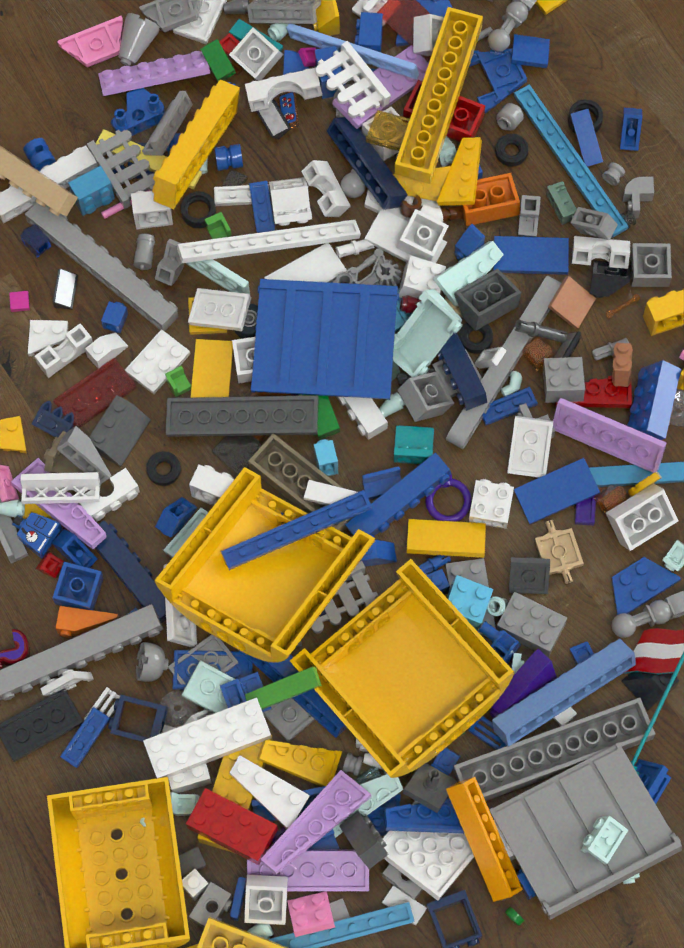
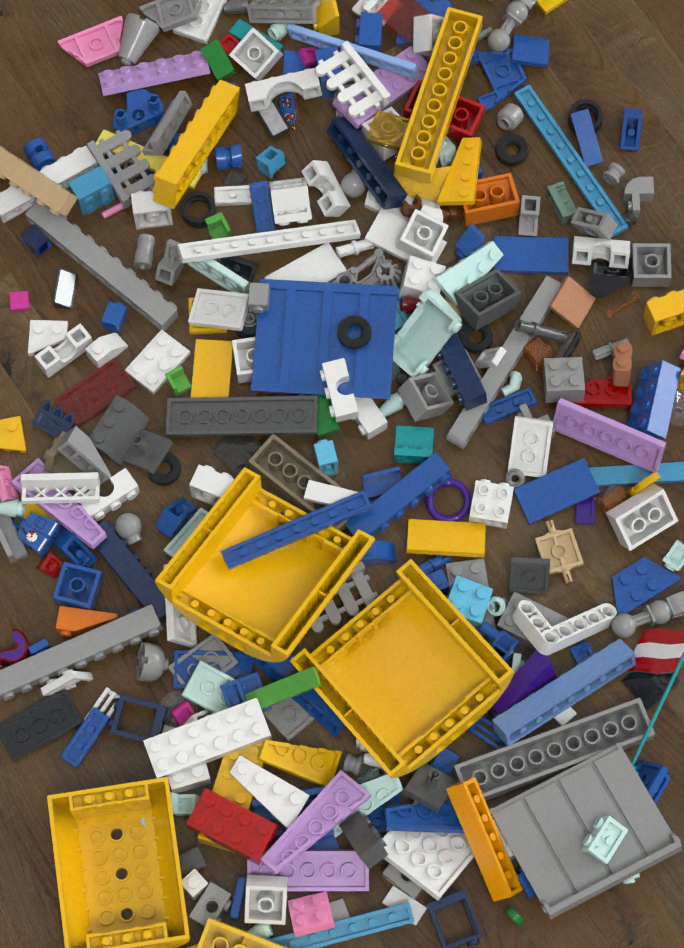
(39, 647): none -> blue plate
(129, 527): none -> light grey piece
(147, 451): none -> dark grey tile
(182, 713): none -> dark pink tile
(243, 267): none -> black slope
(259, 297): none -> light grey brick
(270, 161): none -> dark azure brick
(342, 406): none -> white arch
(348, 322): none -> black tyre
(511, 482): none -> flat silver plate
(549, 638): none -> white beam

